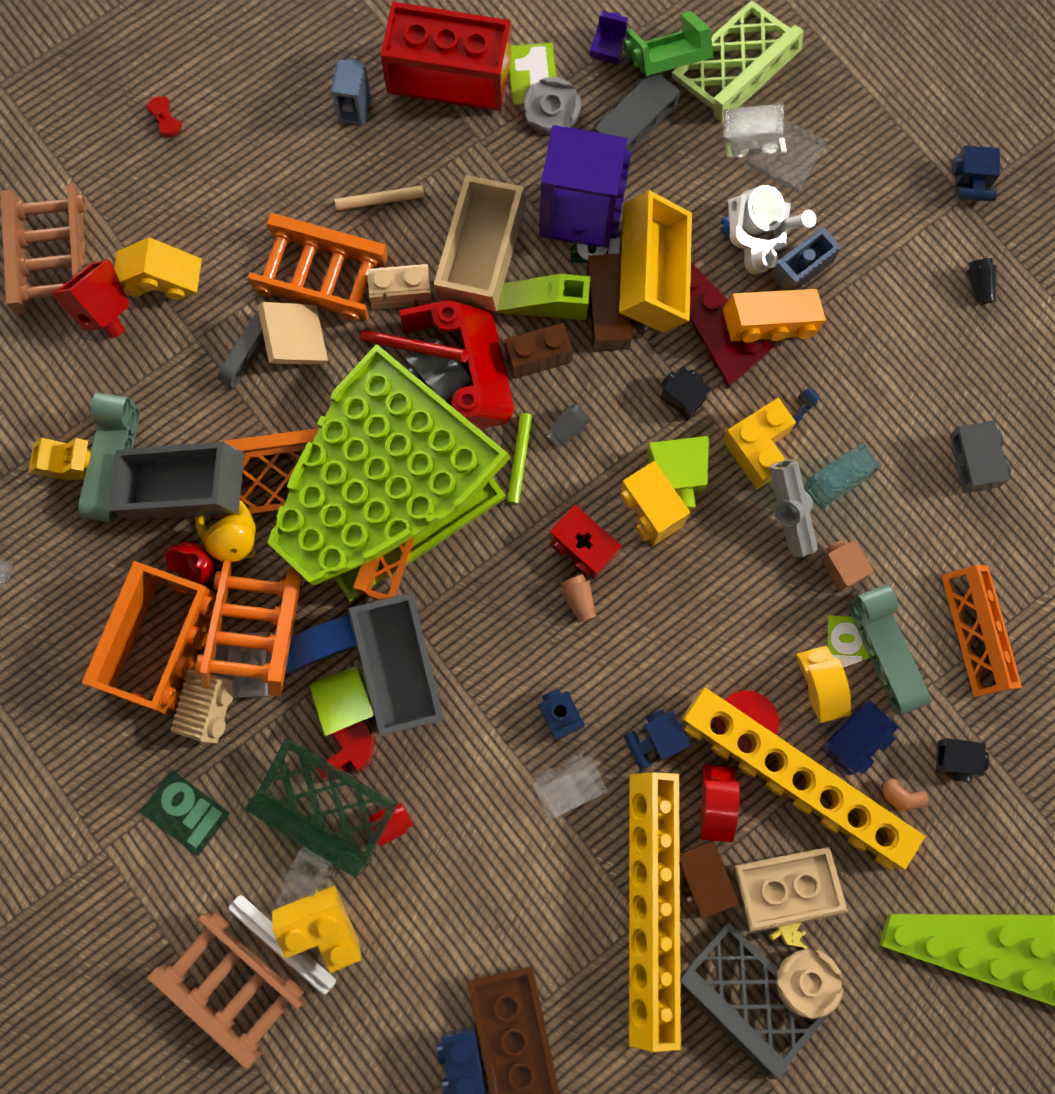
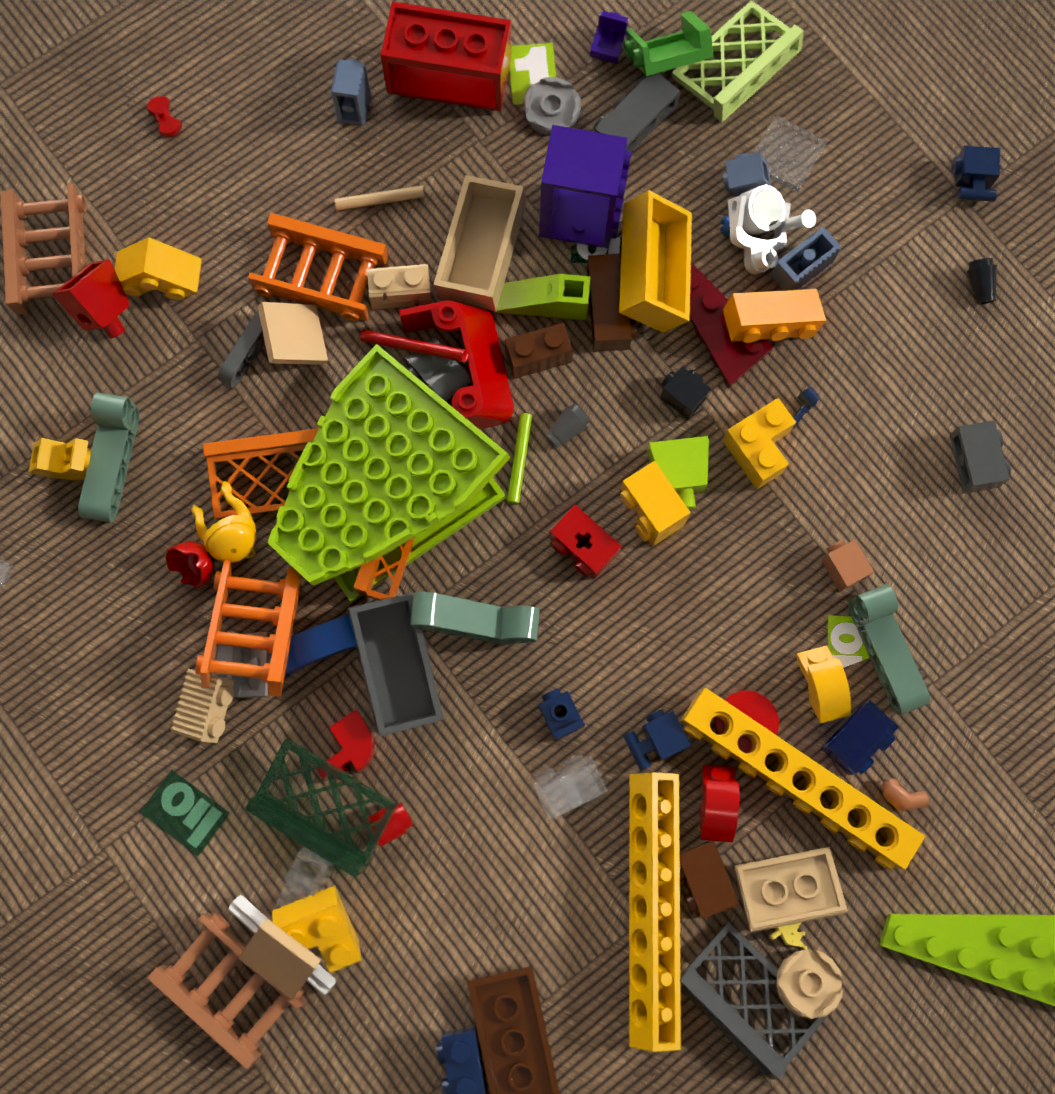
(125, 624): orange hose -> none
(177, 481): dark grey piece -> none
(279, 959): none -> tan tile
(341, 700): lime sticker -> none
(474, 619): none -> sand green beam
(579, 597): nougat cone -> none
(746, 173): none -> sand blue brick
(754, 130): clear brick -> none
(789, 493): light grey piece -> none
(842, 475): clear light blue brick -> none
(961, 759): black brick -> none
(992, 627): orange fence -> none

